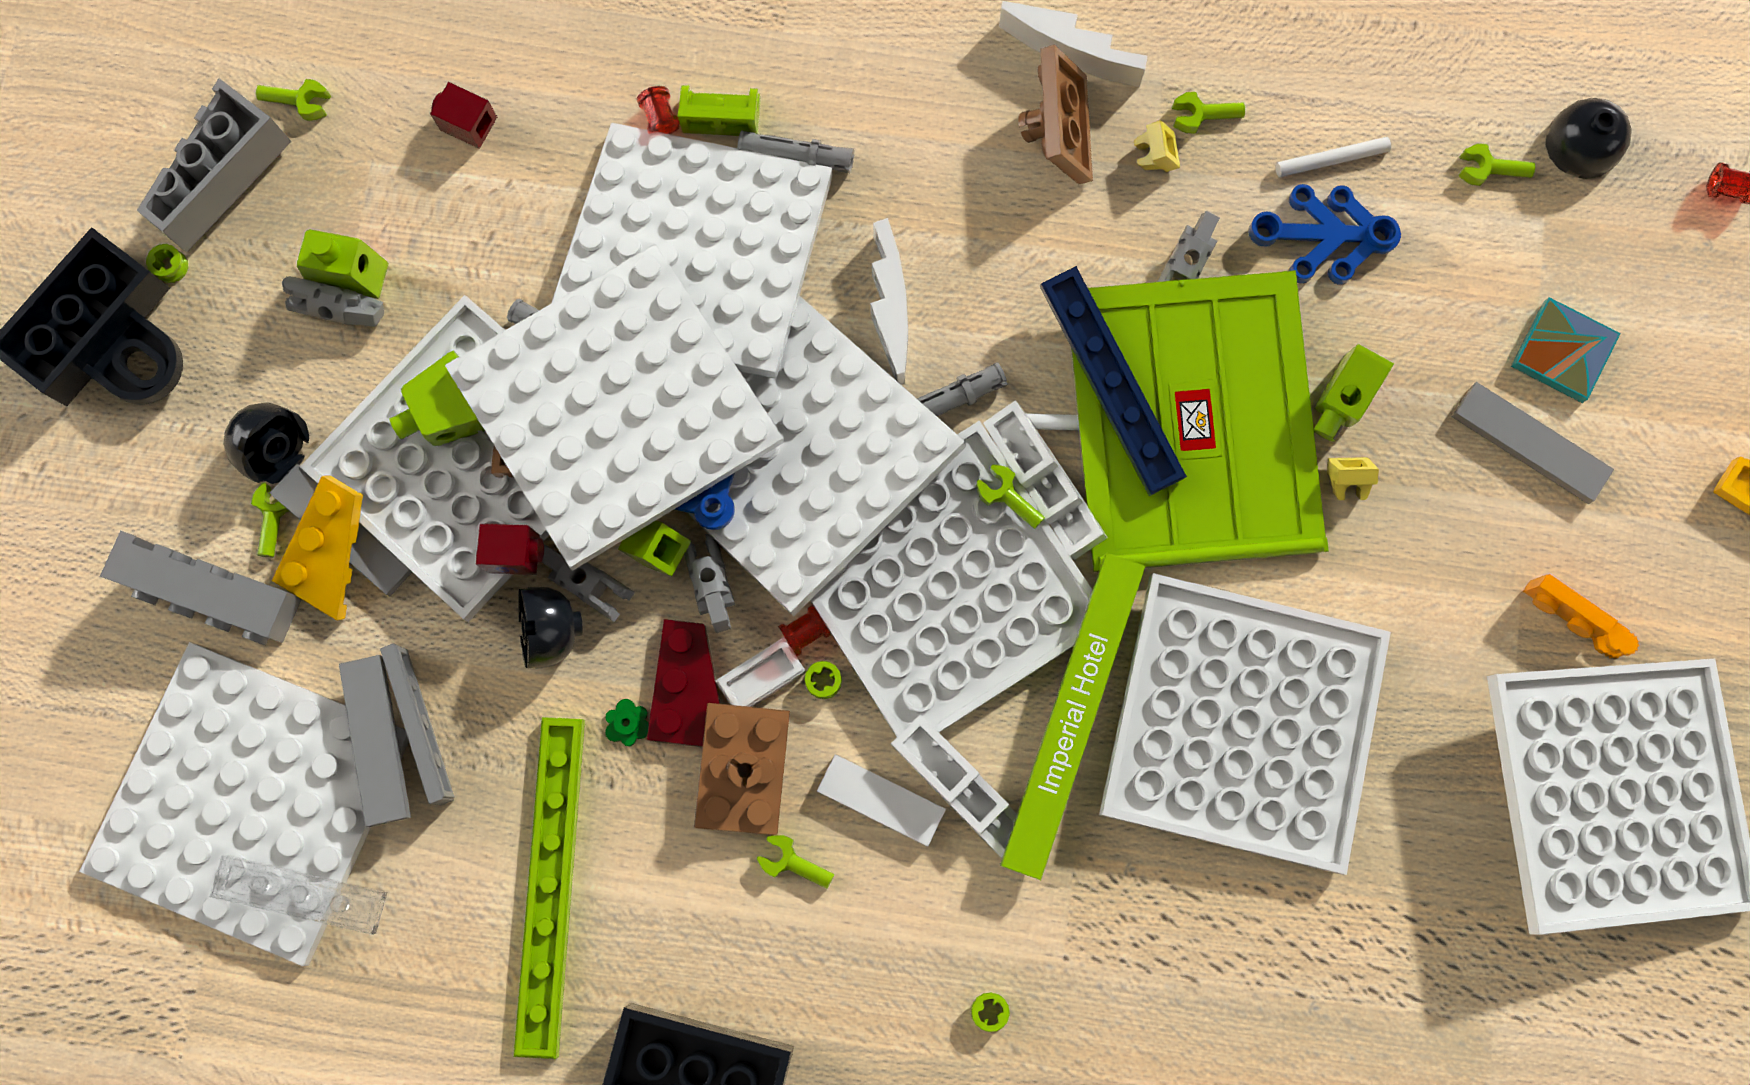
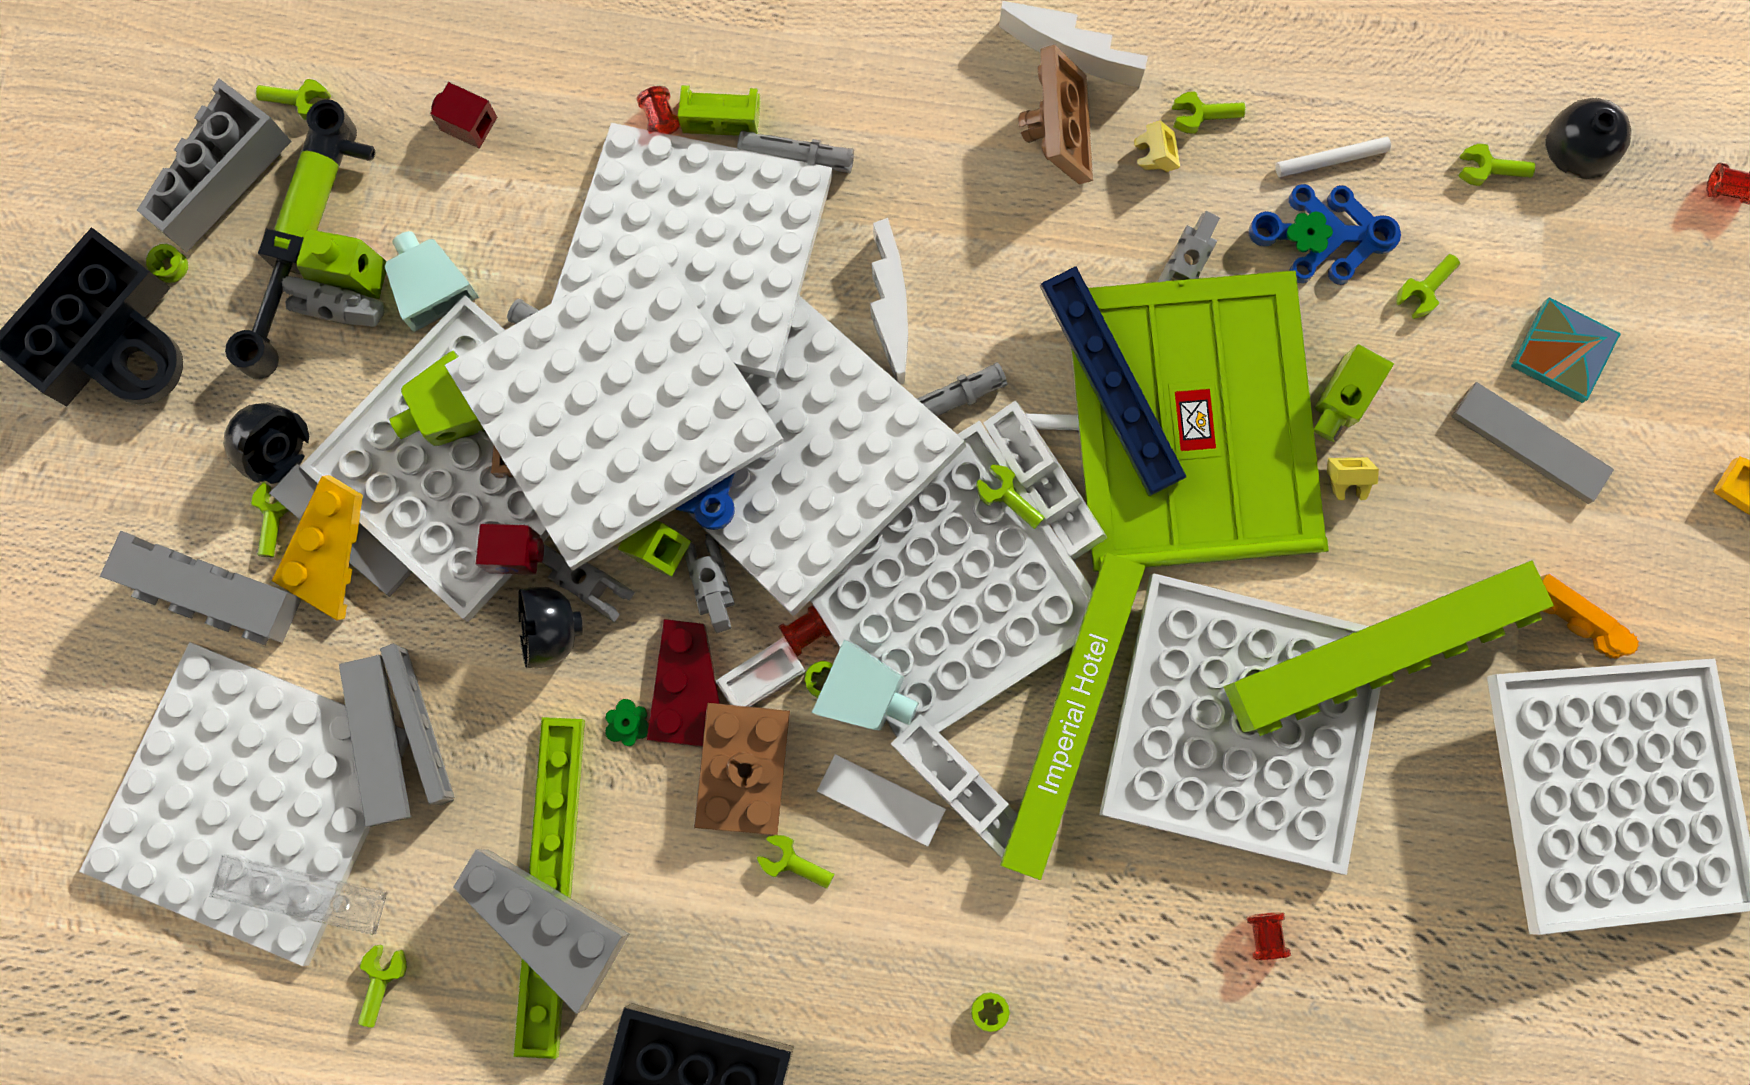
(300, 212): none -> black piece
(379, 981): none -> lime bar
(424, 281): none -> light aqua torso
(546, 928): none -> light grey wedge
(863, 691): none -> light aqua torso
(1268, 936): none -> clear red bush
(1316, 225): none -> green plant
(1387, 647): none -> lime brick
(1426, 289): none -> lime bar

